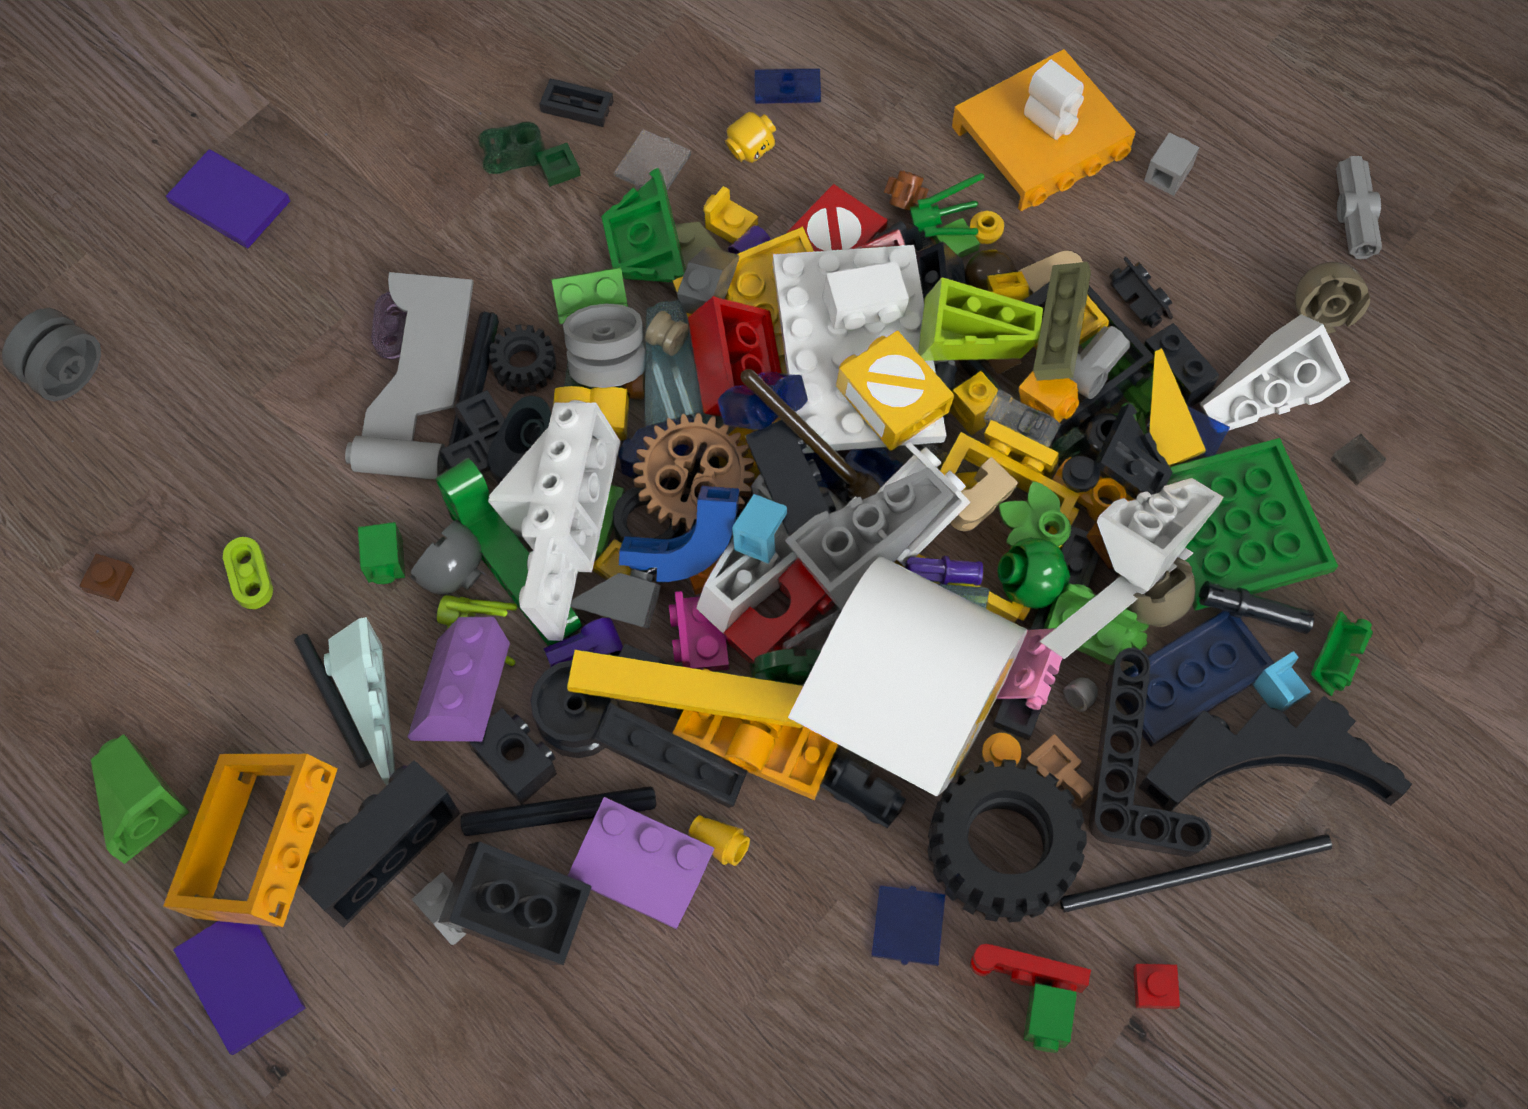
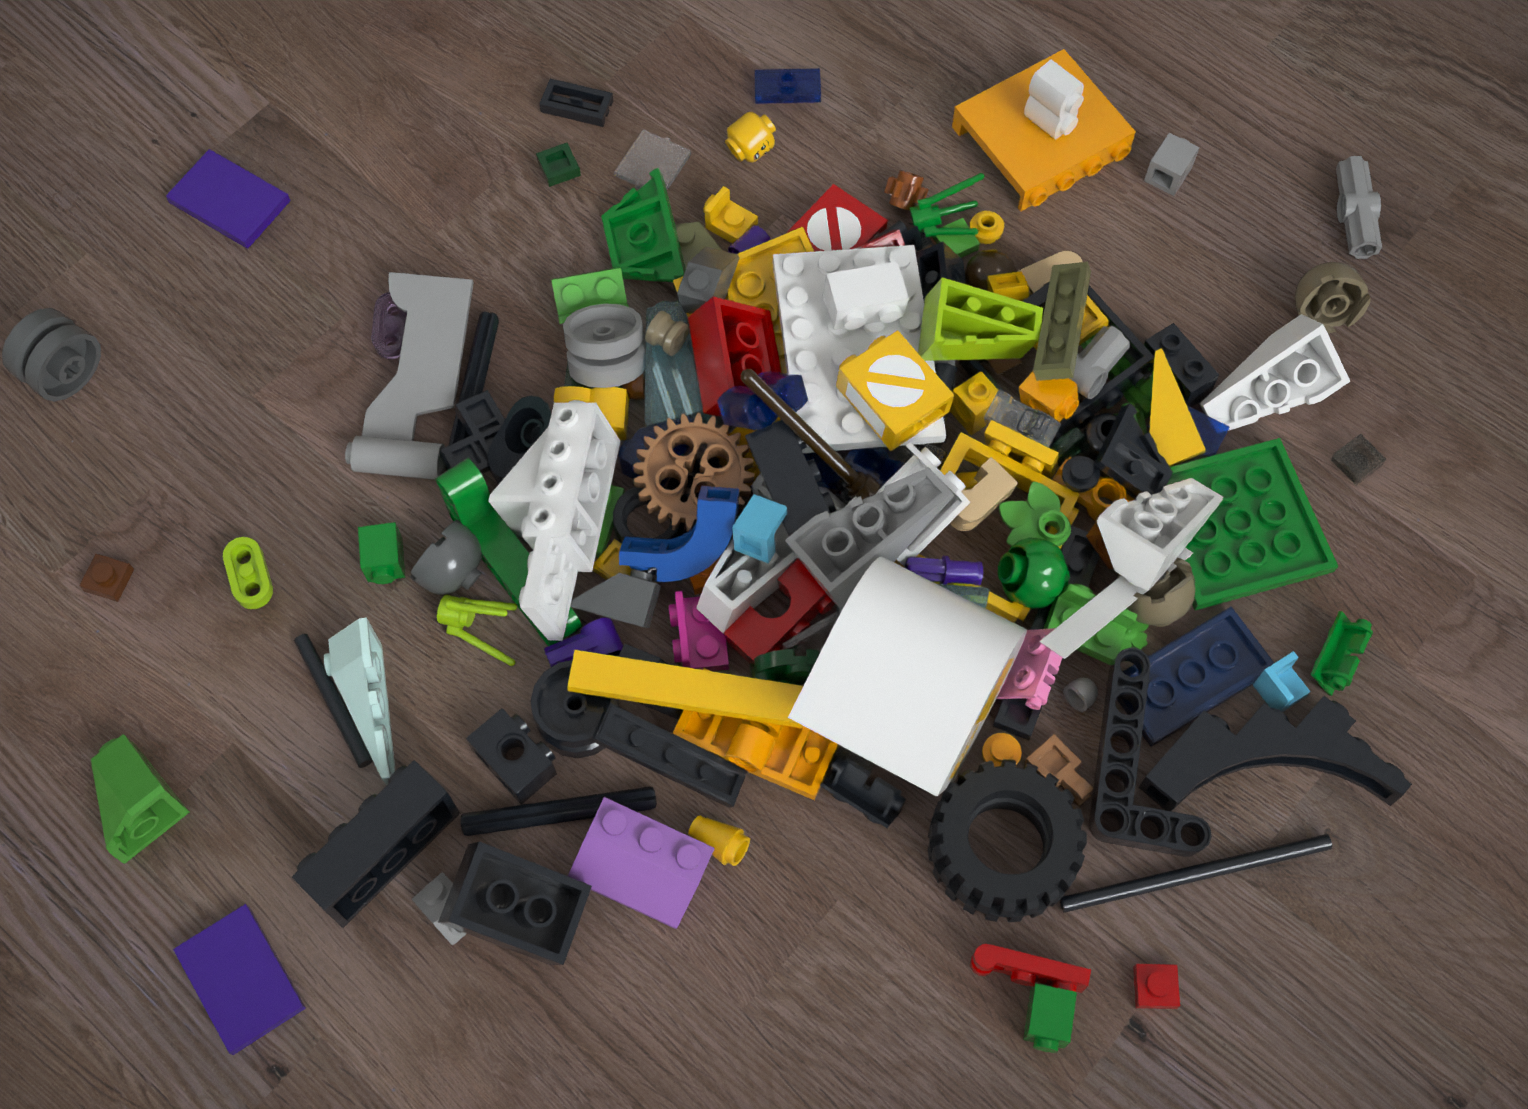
(217, 826): light orange window -> none
(461, 682): medium lavender slope -> none
(513, 145): clear green piece -> none
(522, 376): black tyre -> none
(908, 925): clear blue piece -> none
(1134, 282): black hinge -> none
(1242, 603): black pin -> none

